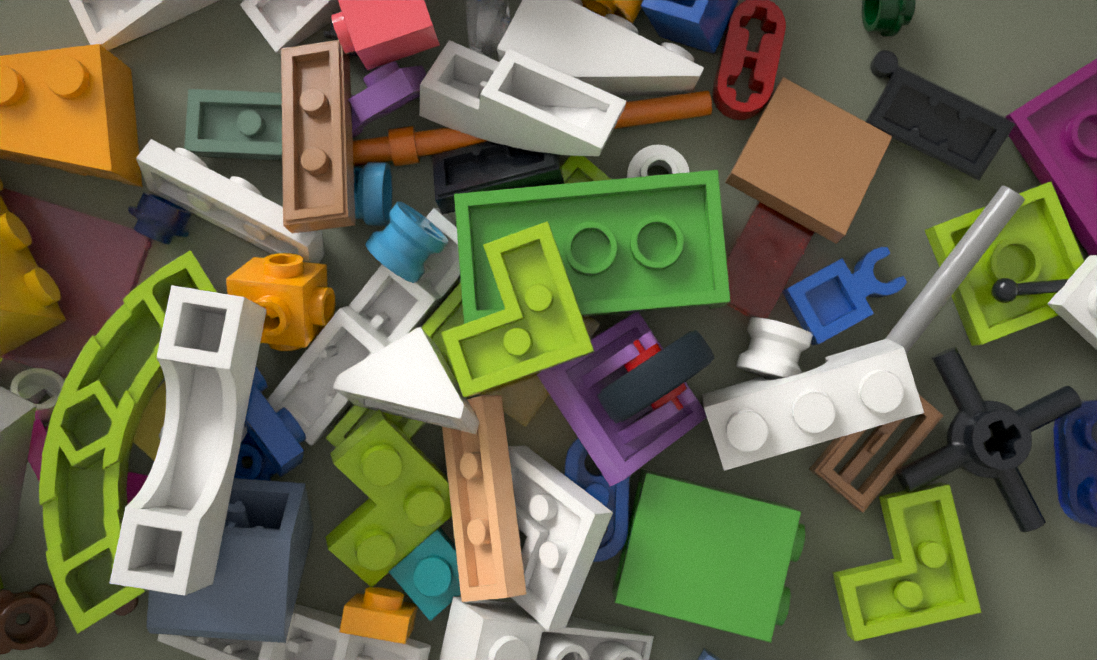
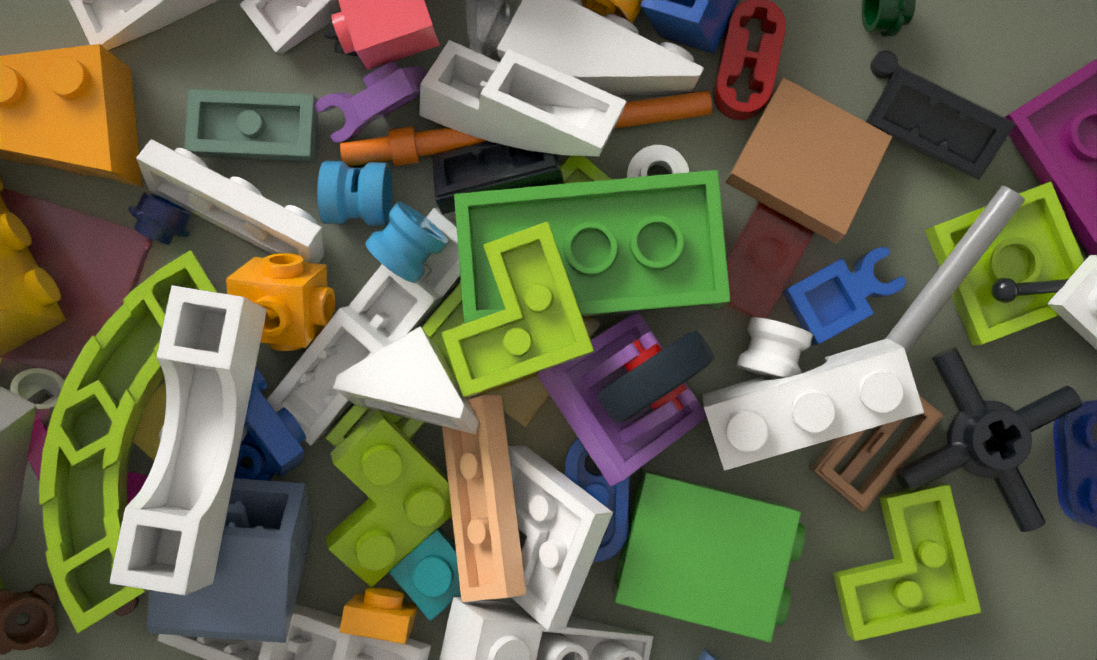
(317, 138): medium nougat tile -> none

